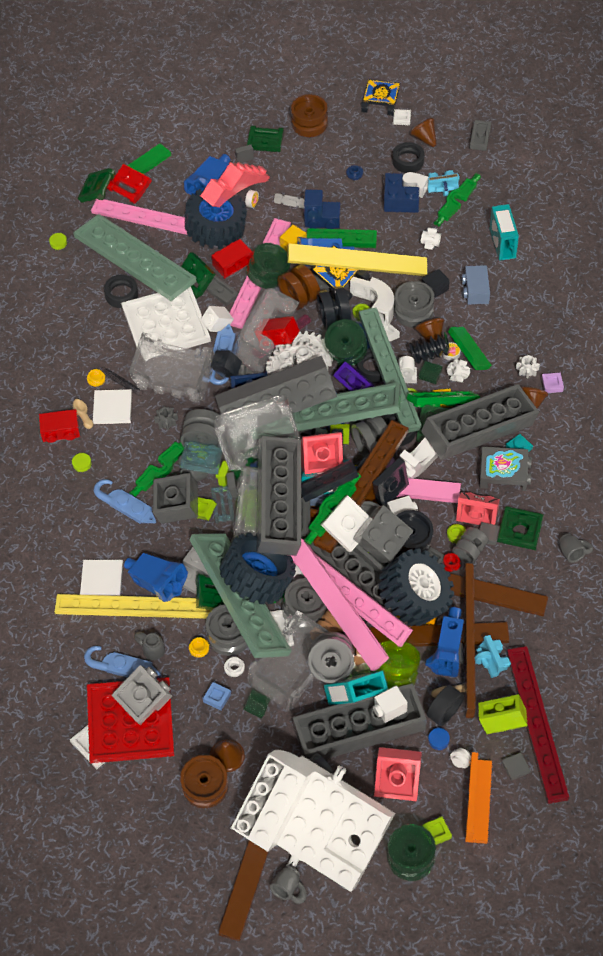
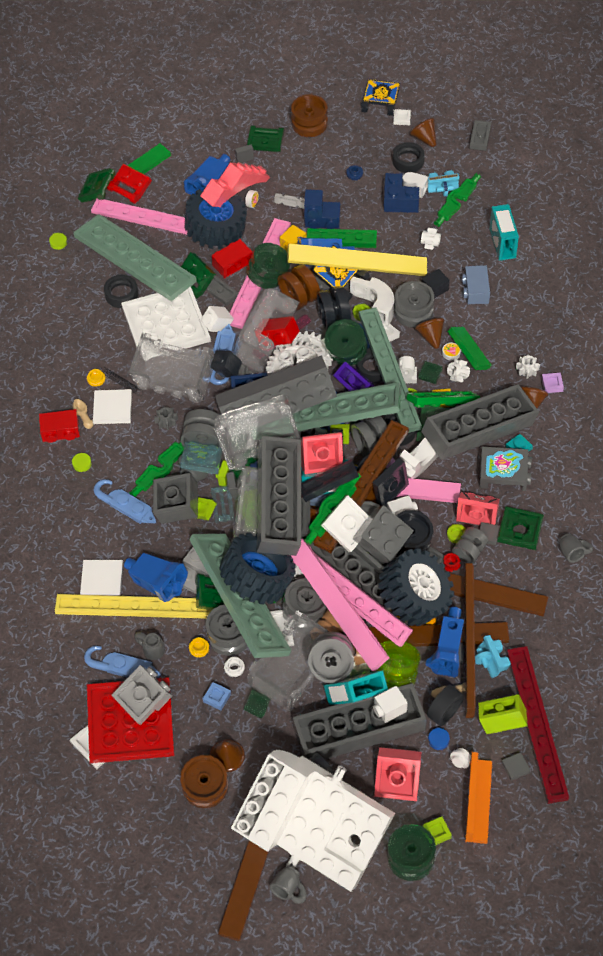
(430, 348): black piece -> none

